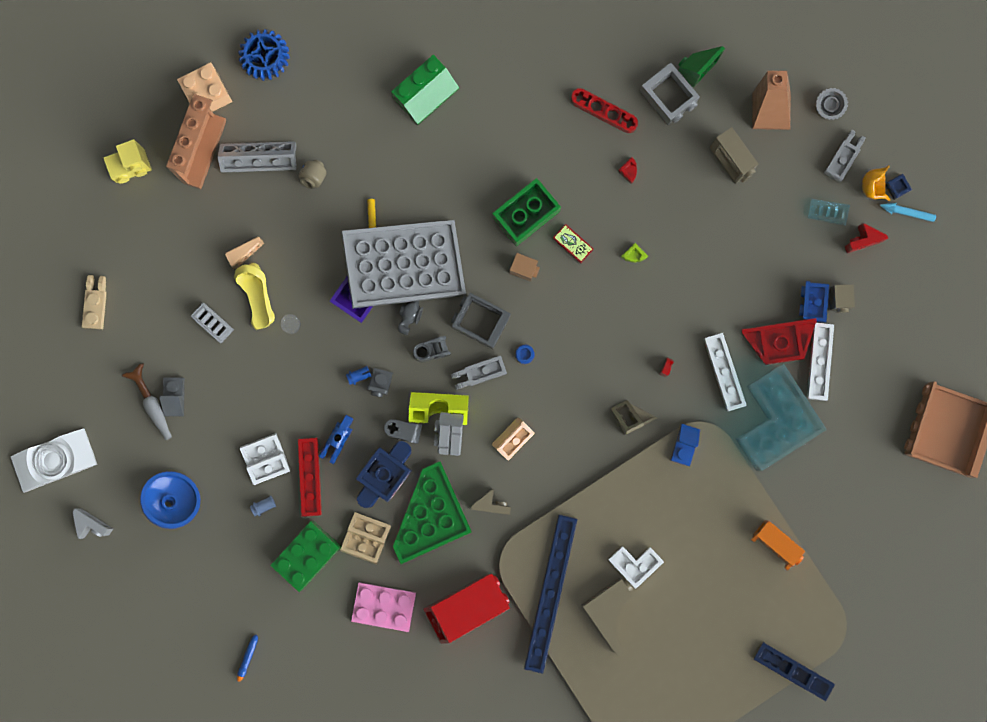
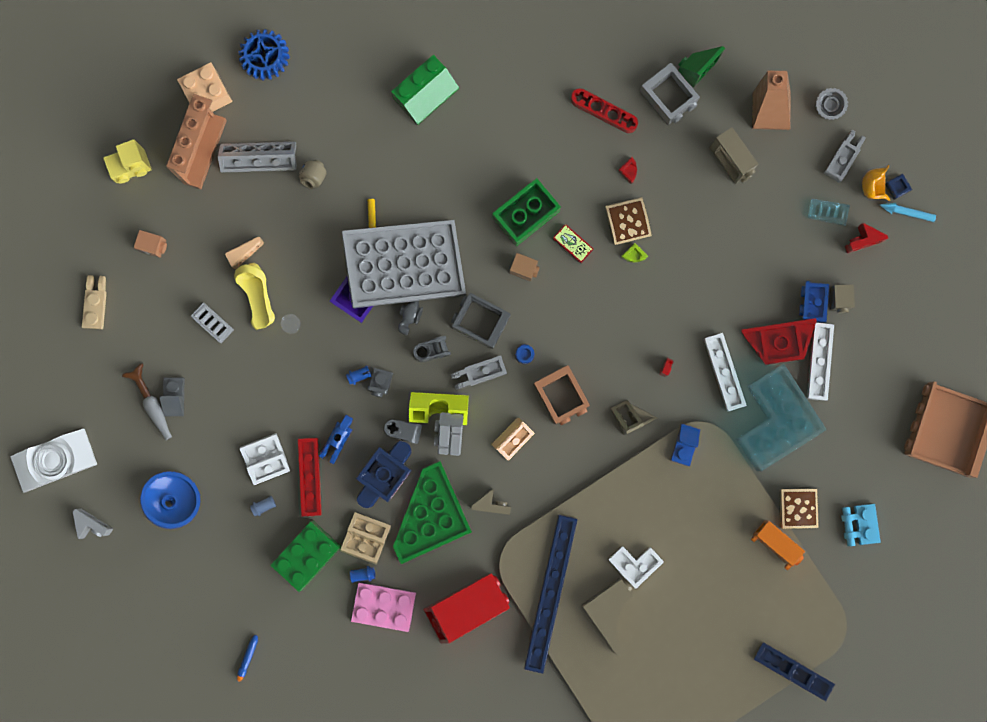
(150, 244): none -> nougat brick
(362, 574): none -> blue pin
(539, 385): none -> nougat window
(628, 220): none -> slope
(798, 508): none -> slope
(866, 523): none -> medium azure plate

